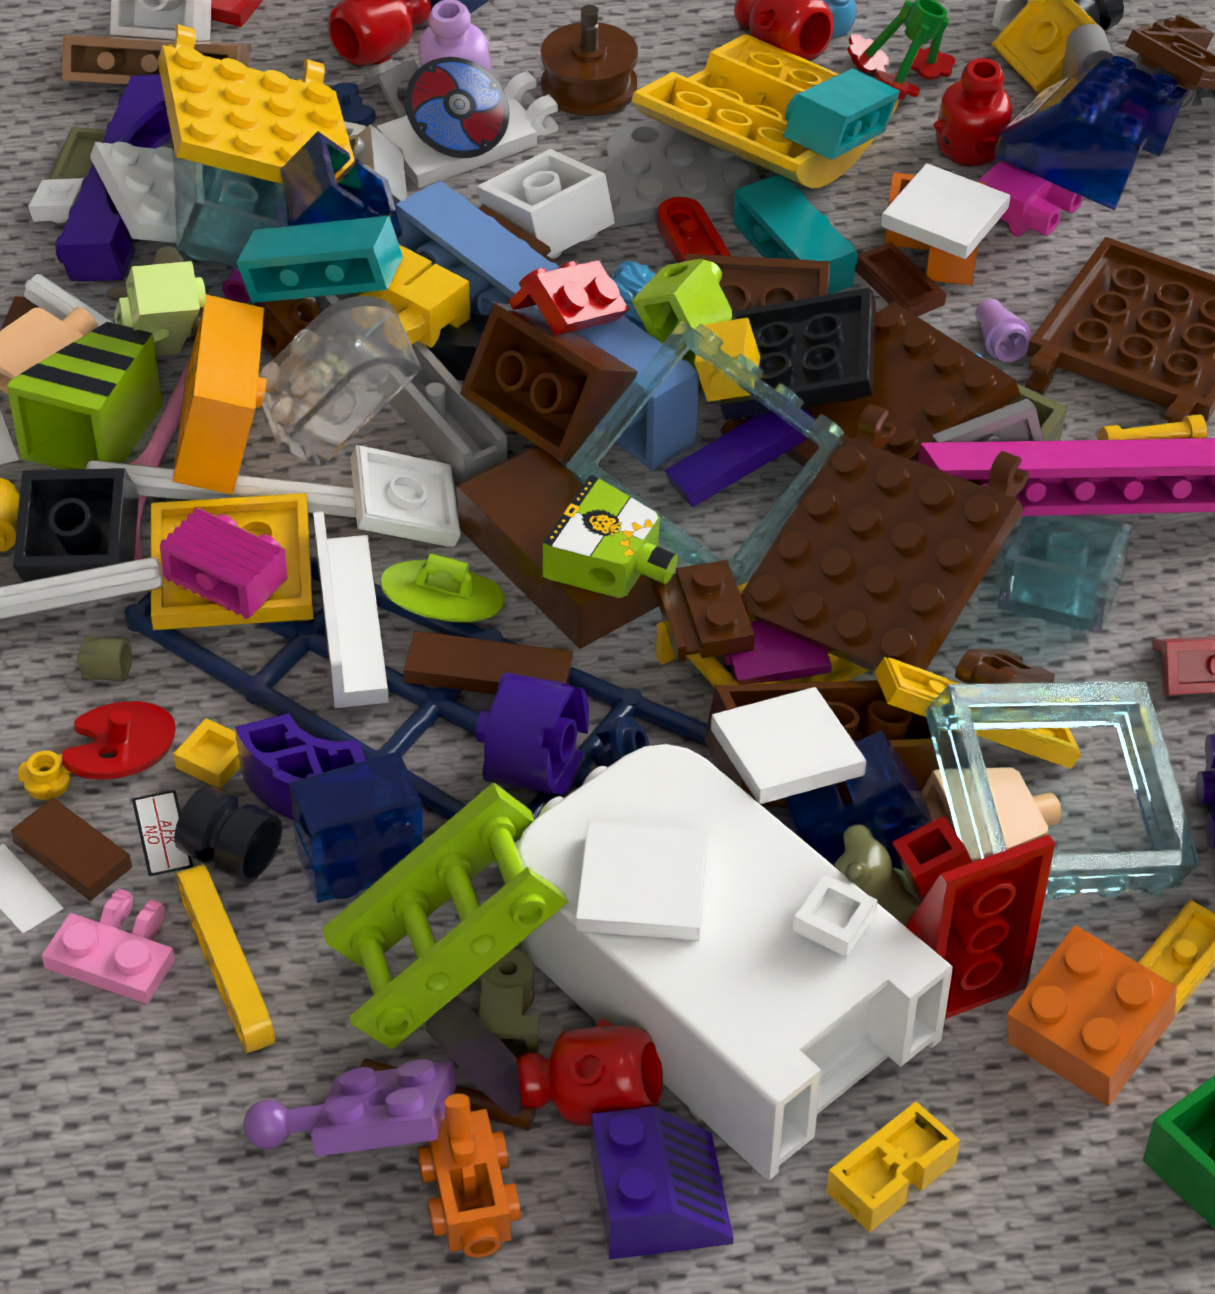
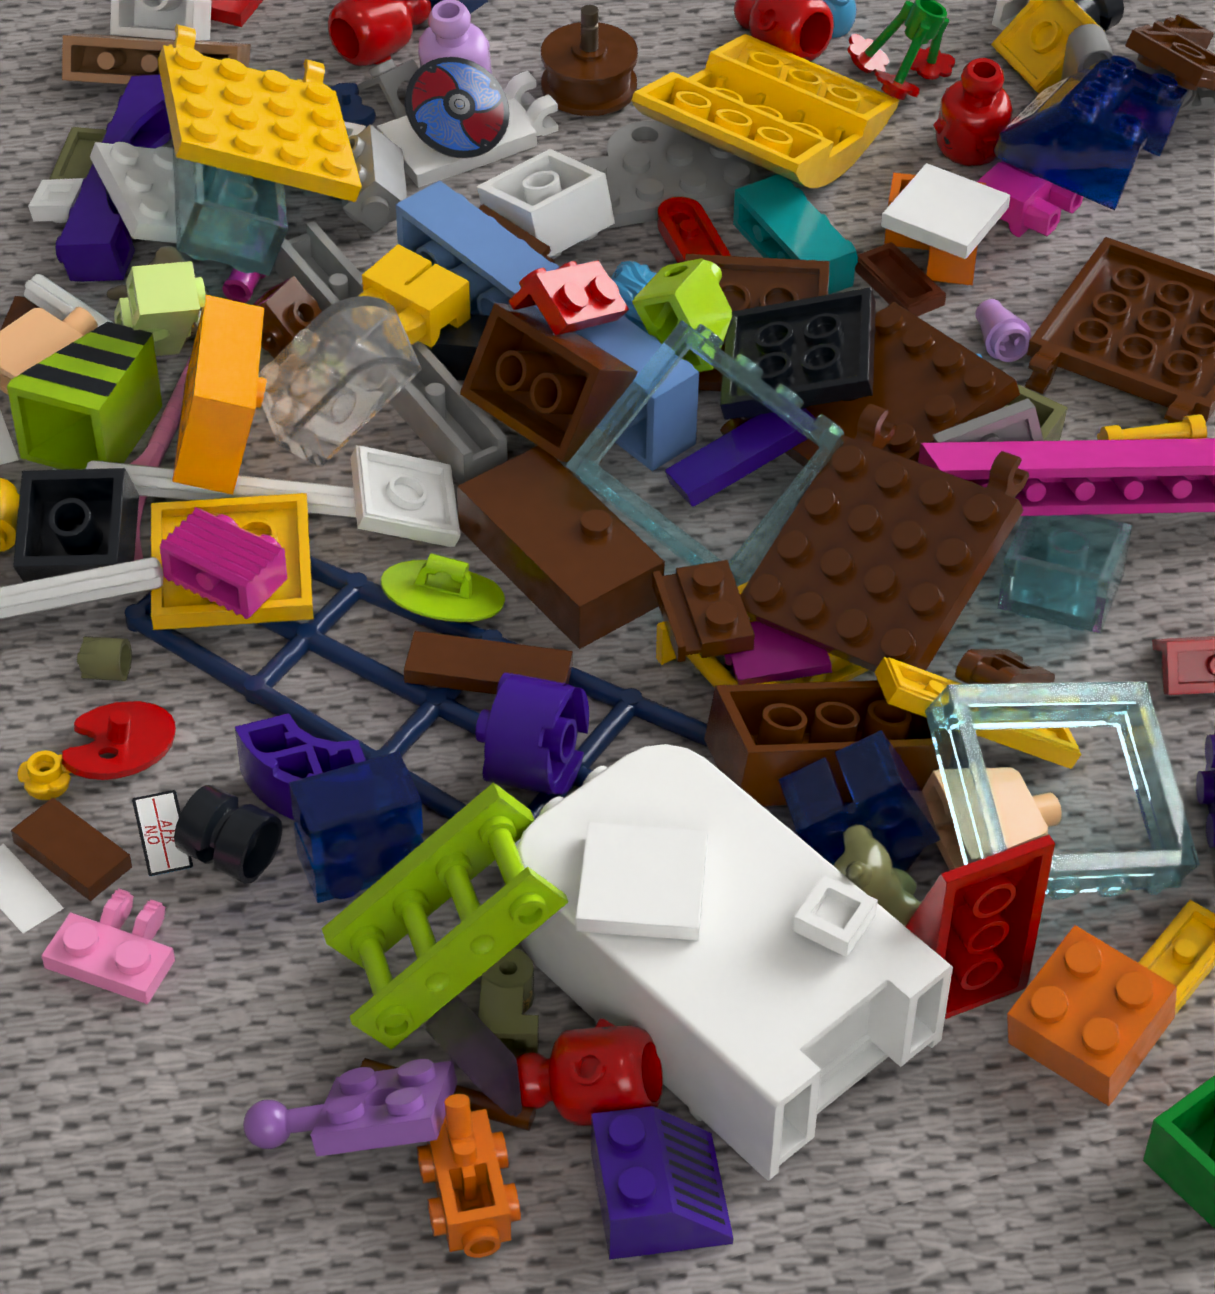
(209, 754): yellow plate -> none
(225, 959): yellow beam -> none
(319, 198): piece -> none
(320, 259): teal brick -> none
(350, 619): white panel -> none
(606, 542): torso -> none
(618, 740): dark blue plate -> none
(737, 340): yellow brick -> none
(787, 745): white tile -> none
(840, 113): teal brick -> none
(877, 1174): yellow piece -> none
(929, 853): red brick -> none

